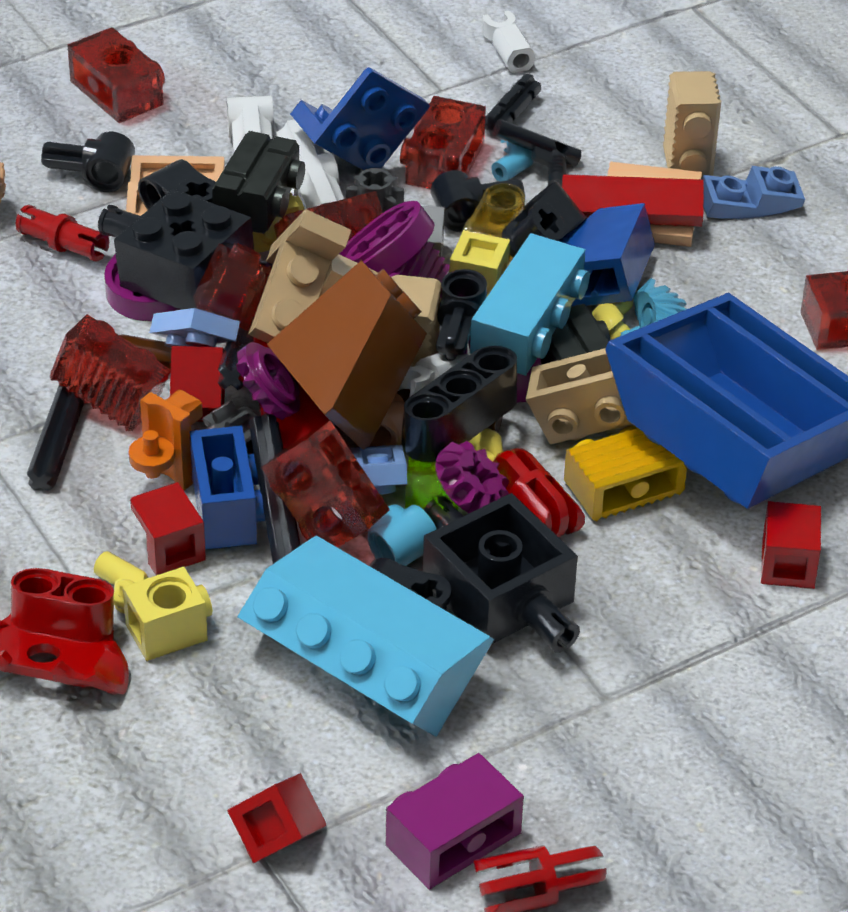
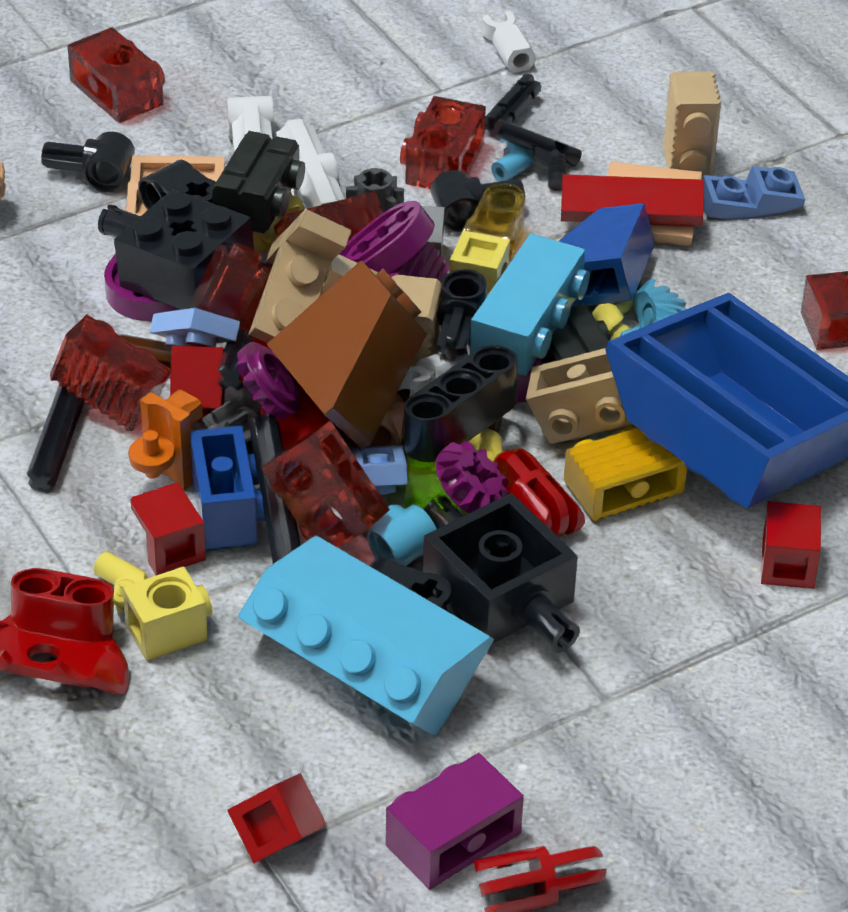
(62, 232): red pin -> none
(366, 121): blue bracket -> none
(547, 215): black piece -> none

